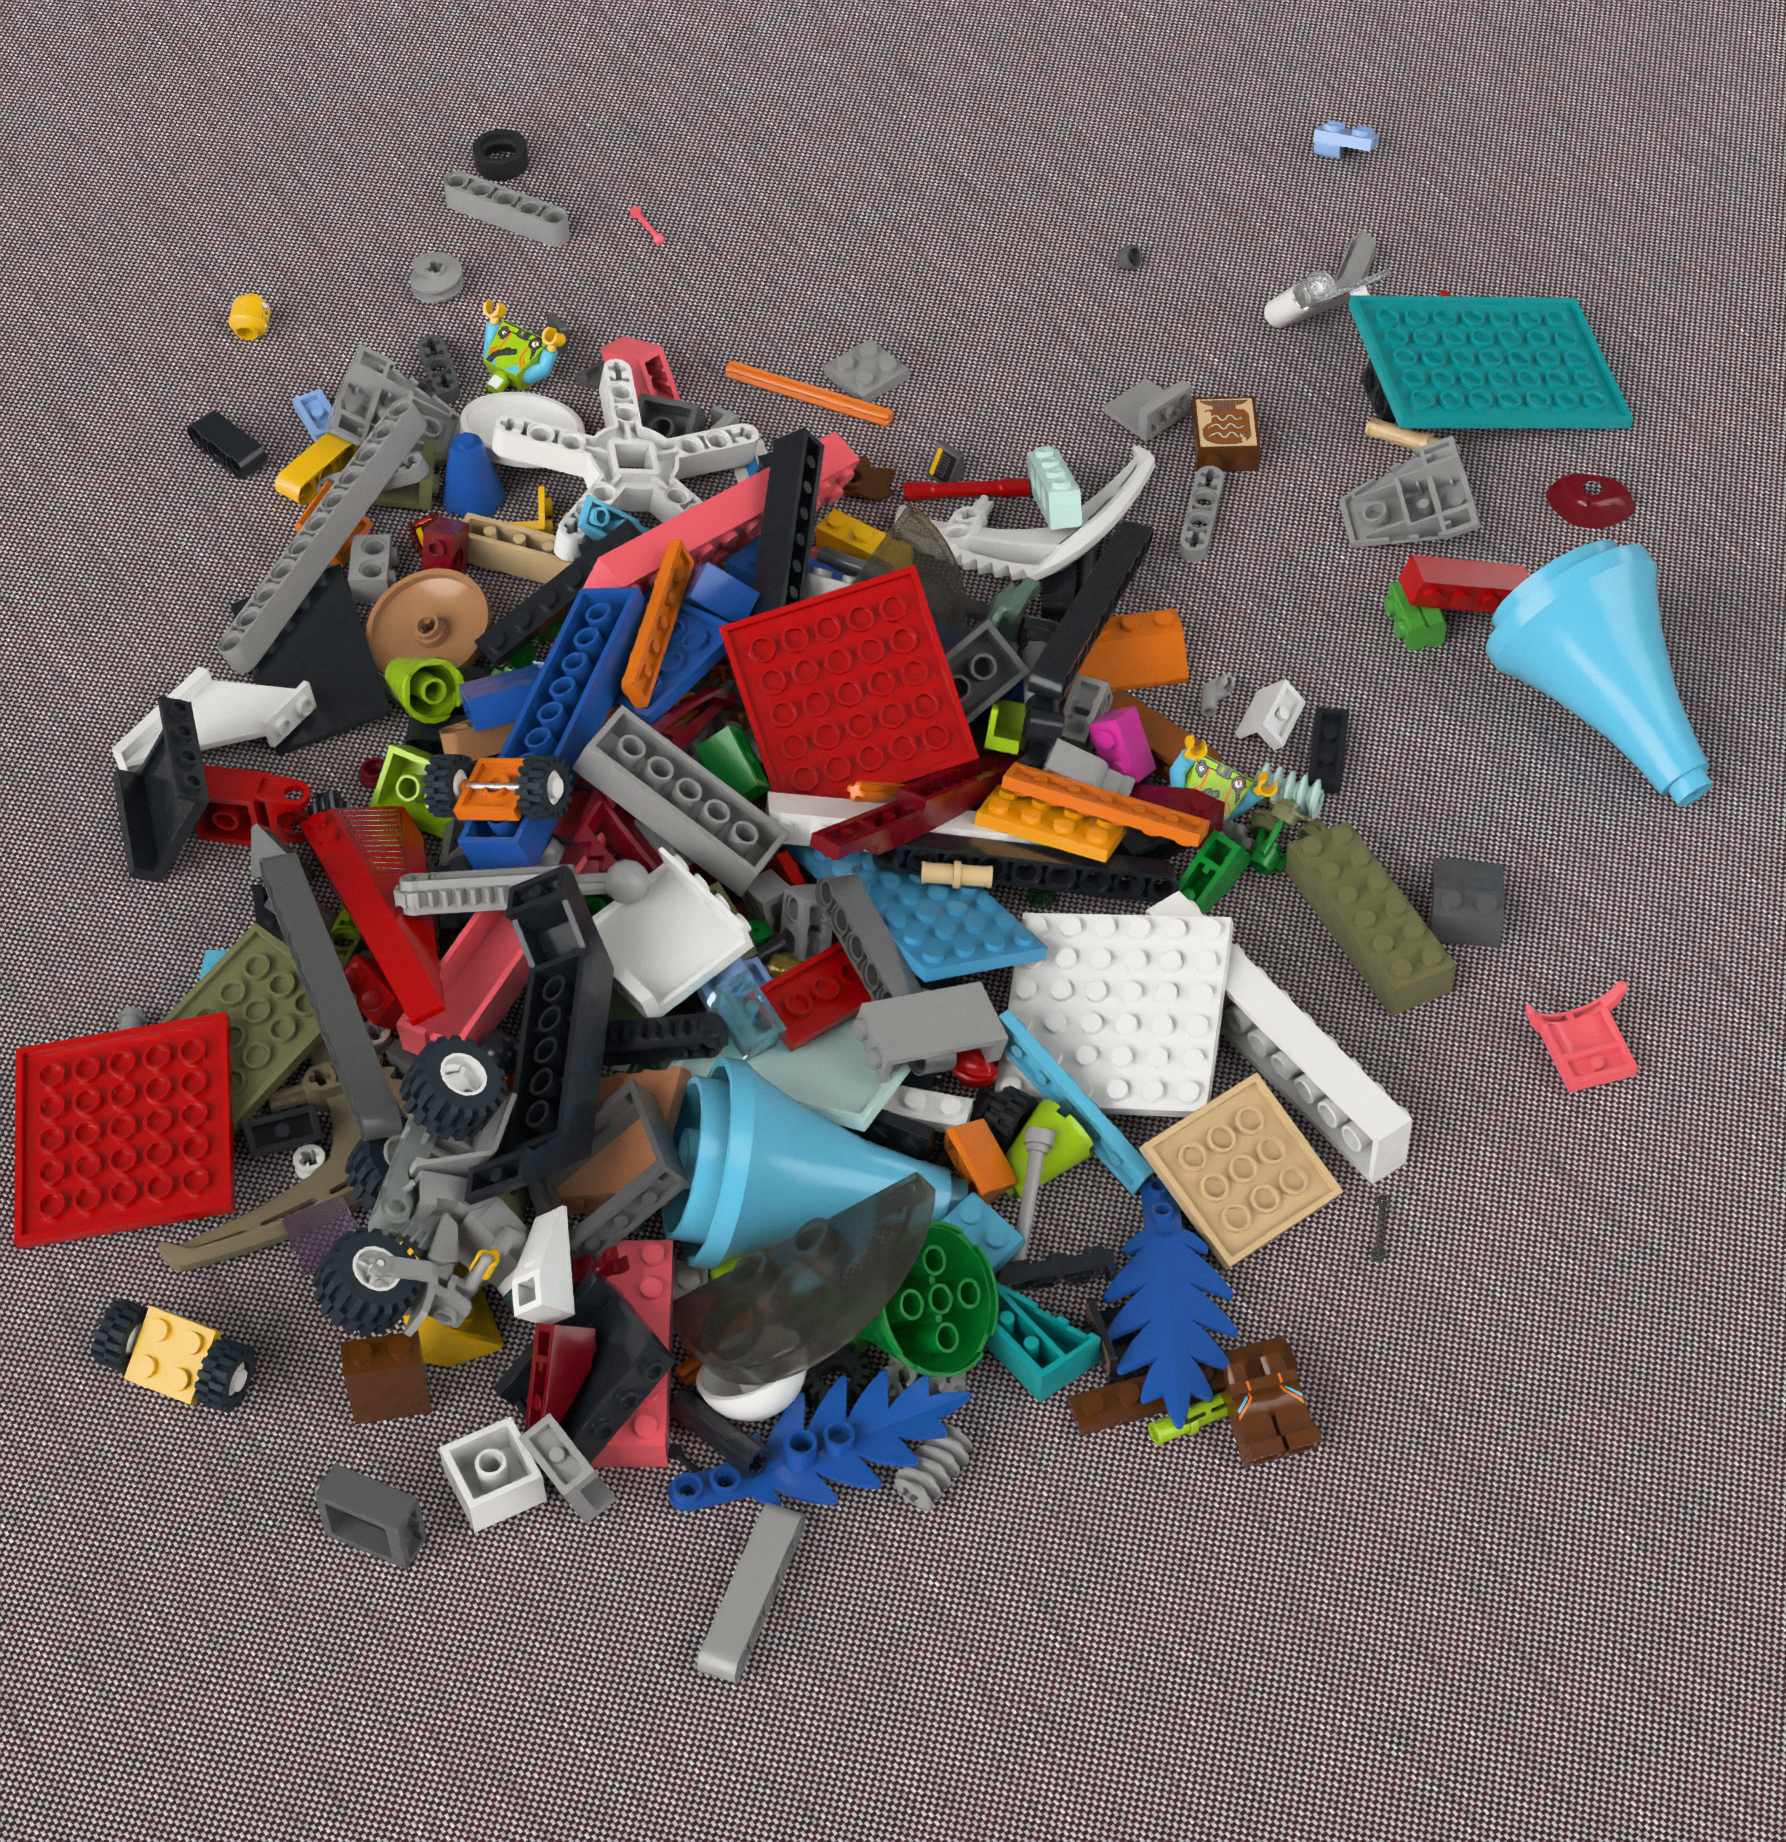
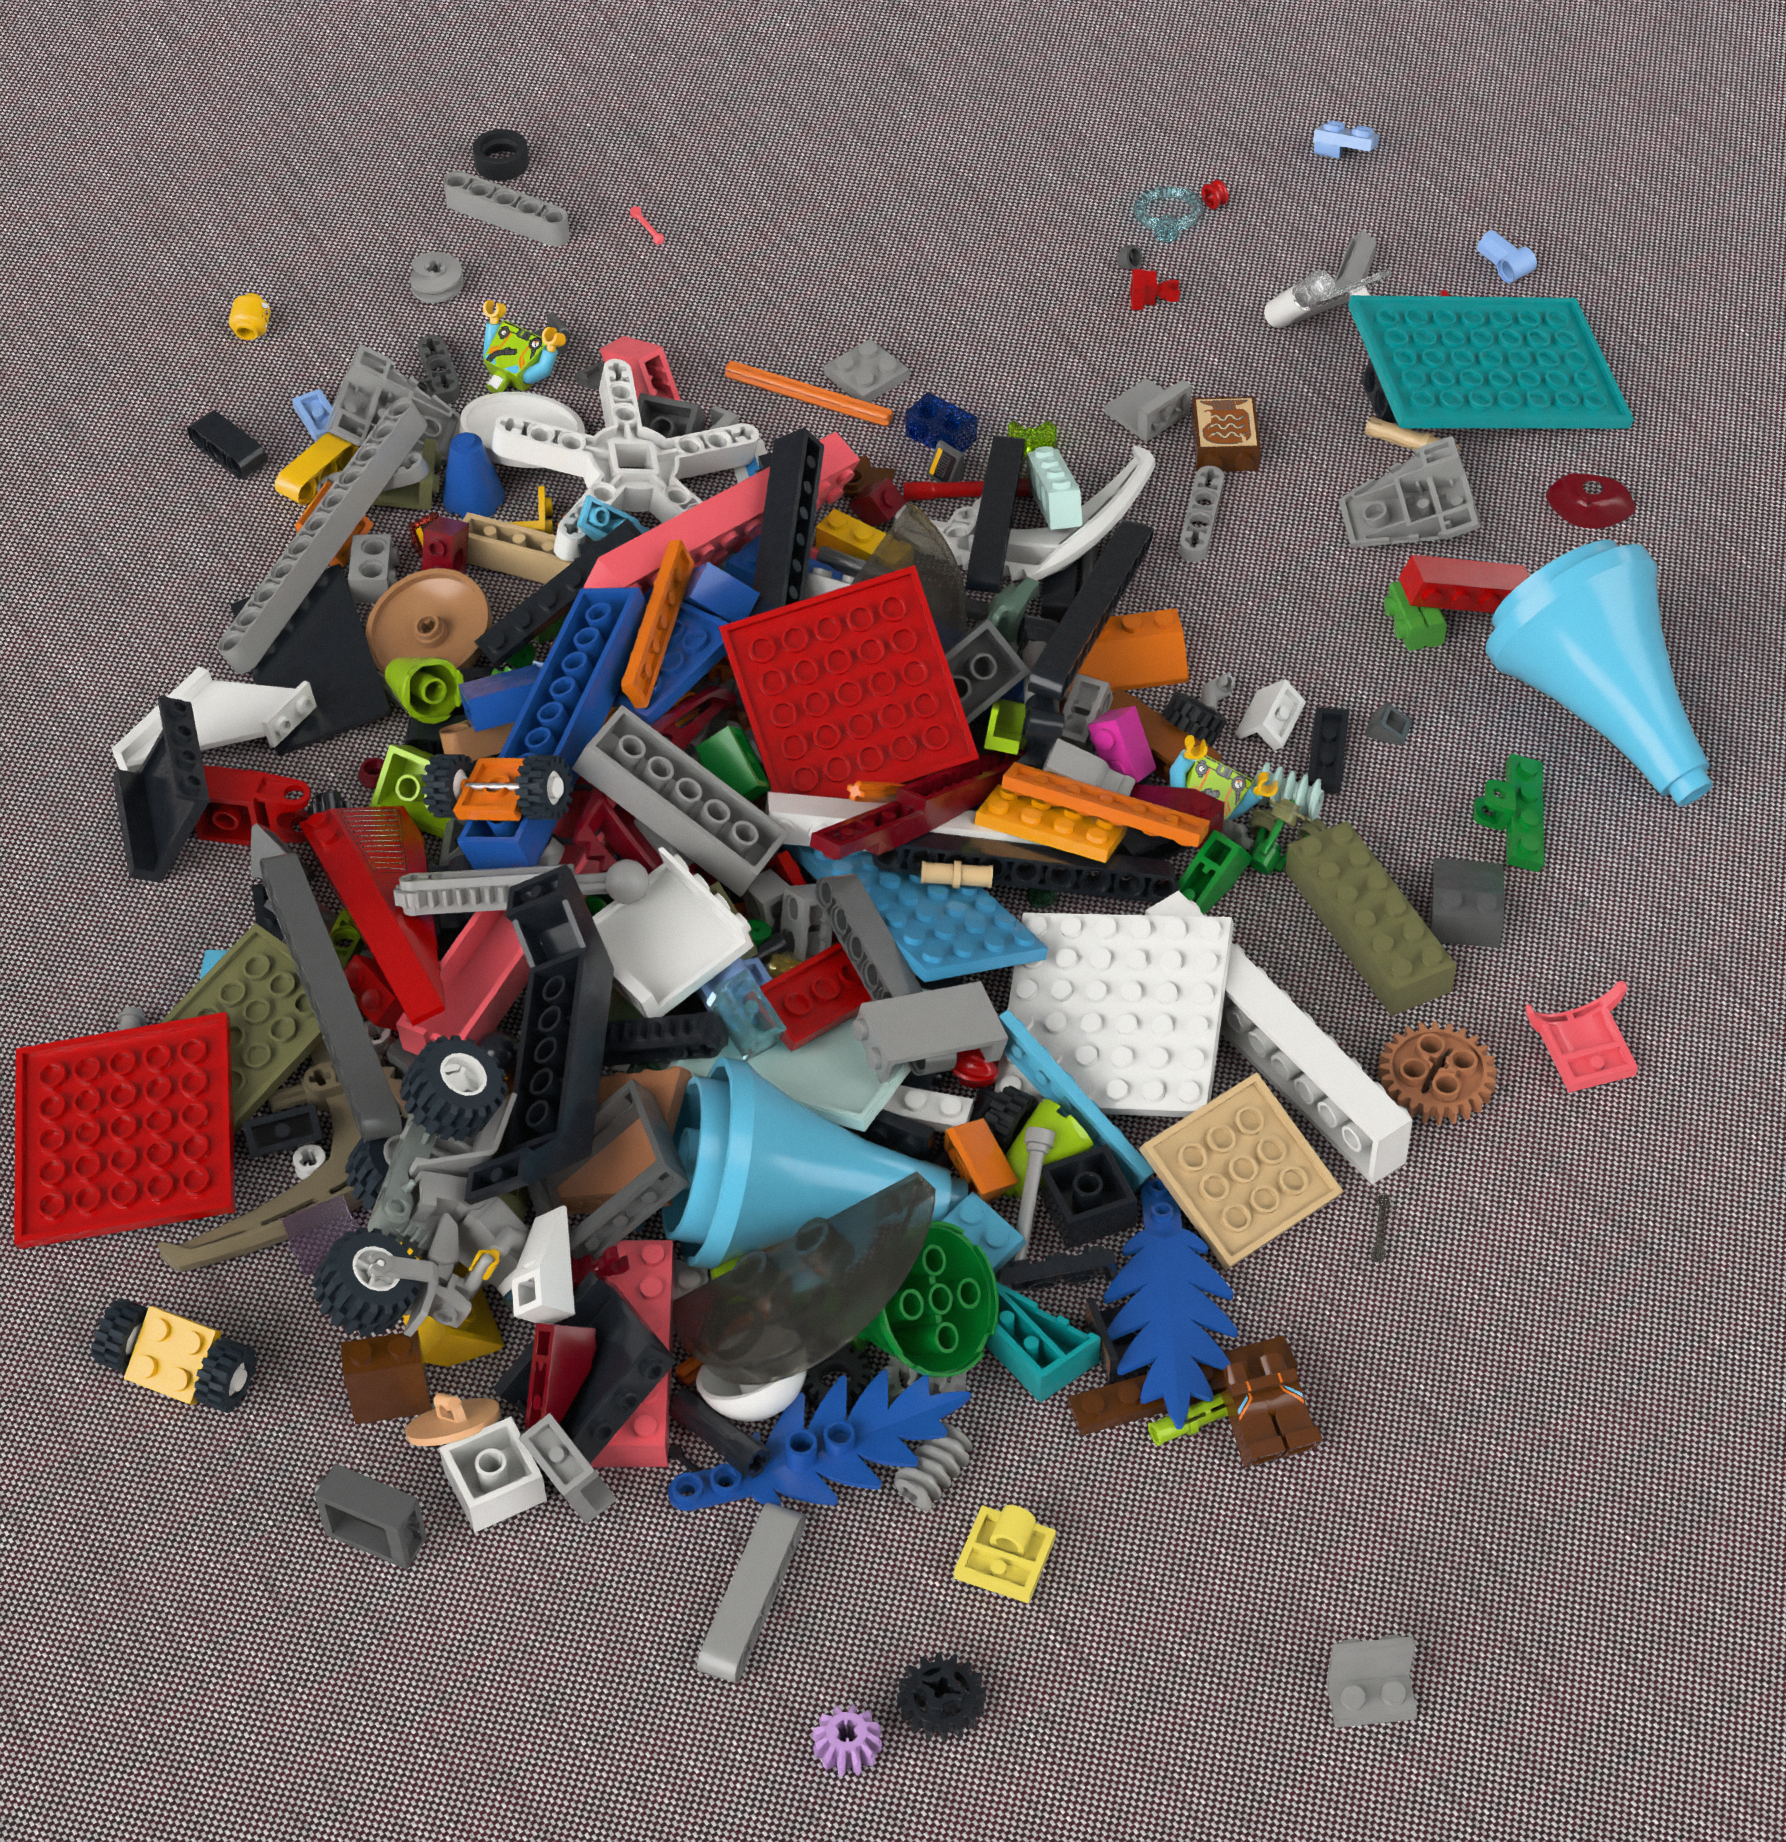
(452, 1420): none -> light nougat shield
(847, 1726): none -> lavender gear
(878, 502): none -> dark red brick
(937, 420): none -> clear blue brick
(945, 1713): none -> black gear
(995, 515): none -> black beam
(1005, 1552): none -> light yellow plate
(1041, 436): none -> clear neon green panel
(1087, 1196): none -> black brick
(1145, 289): none -> red piece
(1163, 233): none -> clear light blue piece
(1194, 717): none -> black tyre
(1215, 194): none -> red bush
(1371, 1681): none -> light grey bracket
(1388, 725): none -> dark grey slope
(1455, 1089): none -> nougat gear
(1510, 261): none -> light blue piece
(1518, 809): none -> green plate

